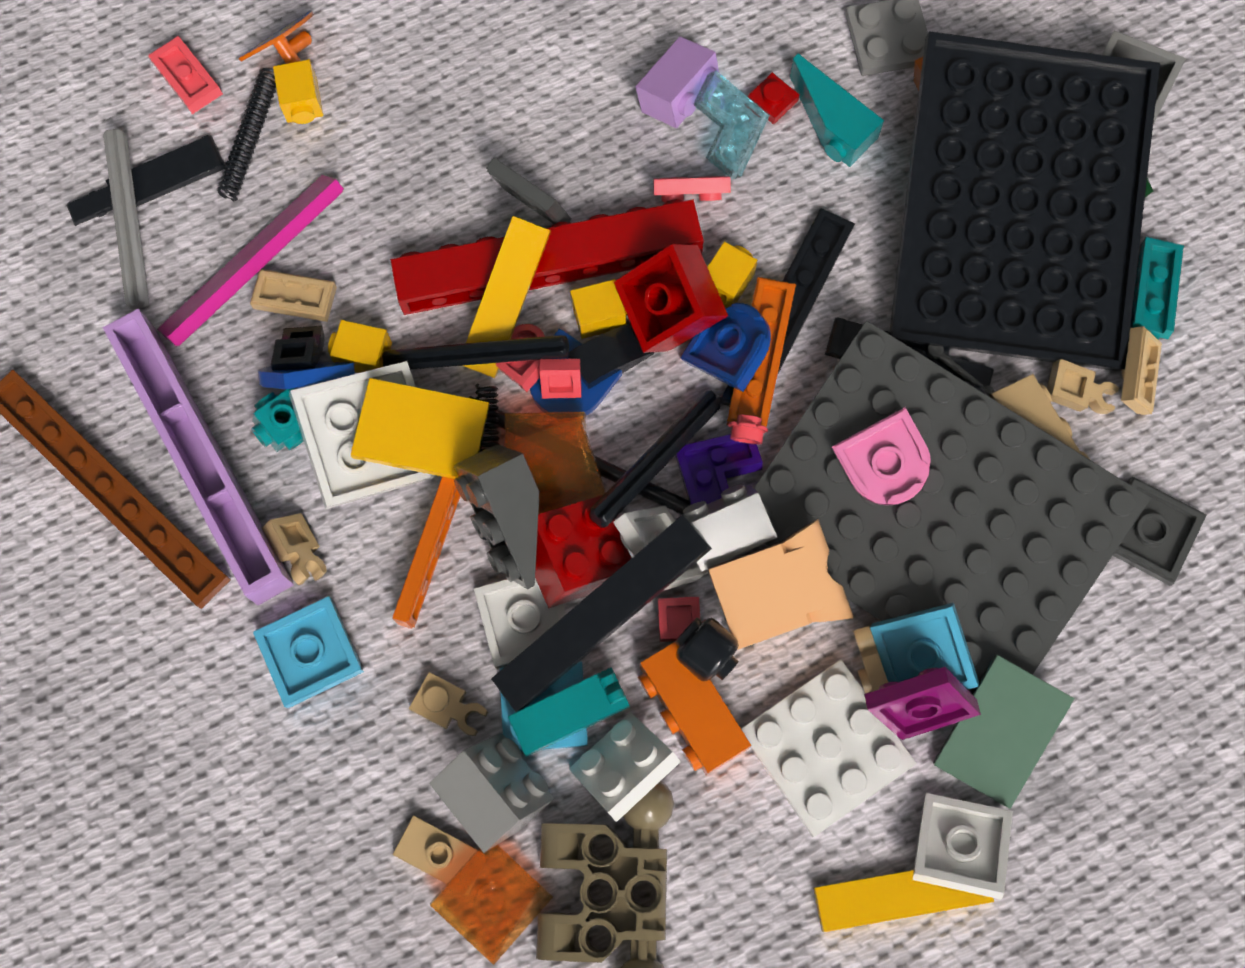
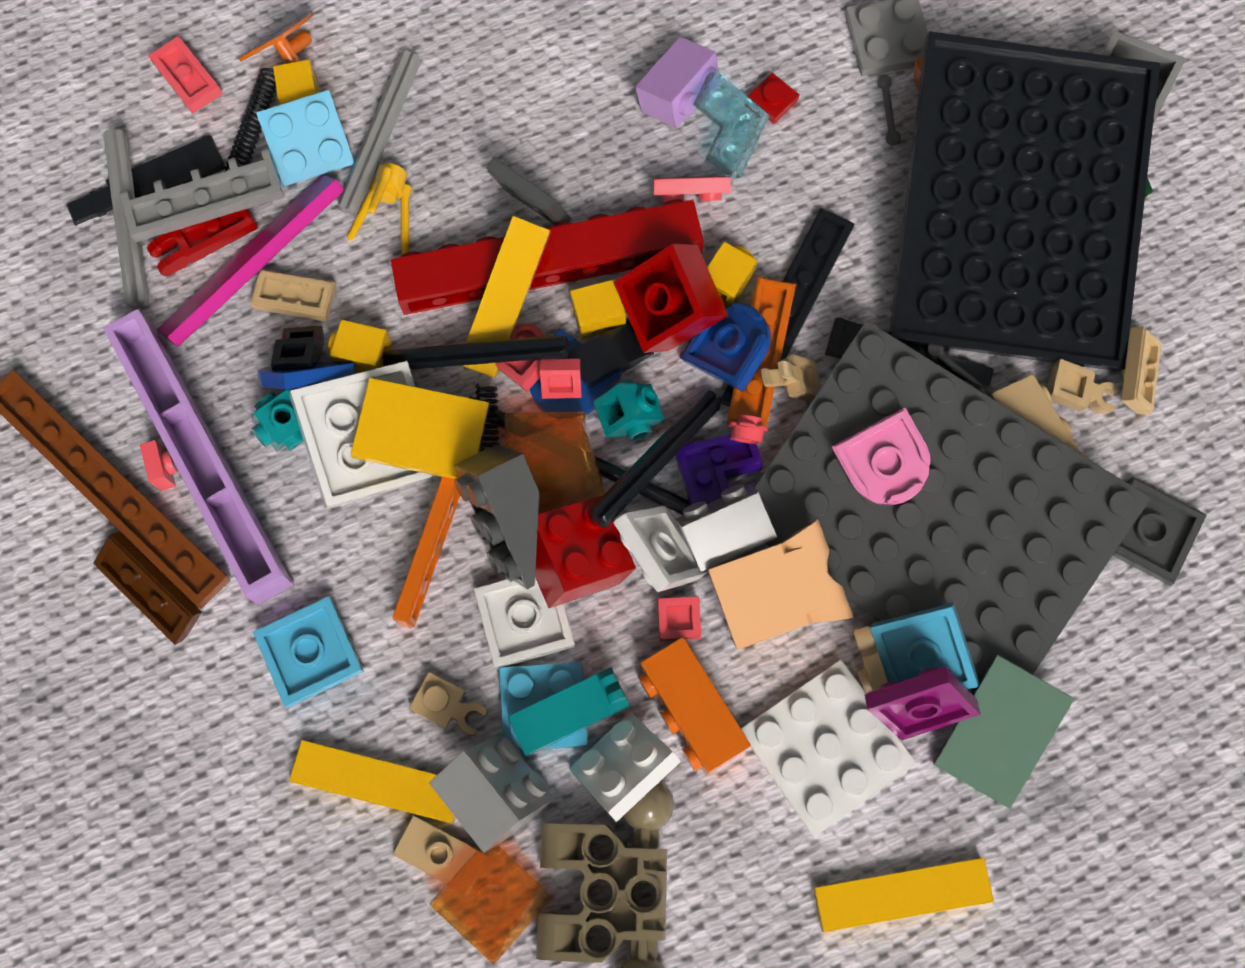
(147, 587): none -> reddish brown tile
(158, 465): none -> coral plate
(199, 240): none -> red hinge
(202, 198): none -> light grey hinge
(295, 542): tan plate -> none
(305, 138): none -> medium azure plate
(368, 780): none -> yellow tile
(379, 133): none -> light grey axle
(387, 187): none -> yellow plant
(601, 613): black tile -> none
(629, 410): none -> teal brick
(707, 649): black head -> none
(796, 375): none -> tan plate
(839, 119): teal slope -> none
(892, 137): none -> dark grey hinge
(963, 846): white plate -> none
(1157, 287): teal hinge -> none

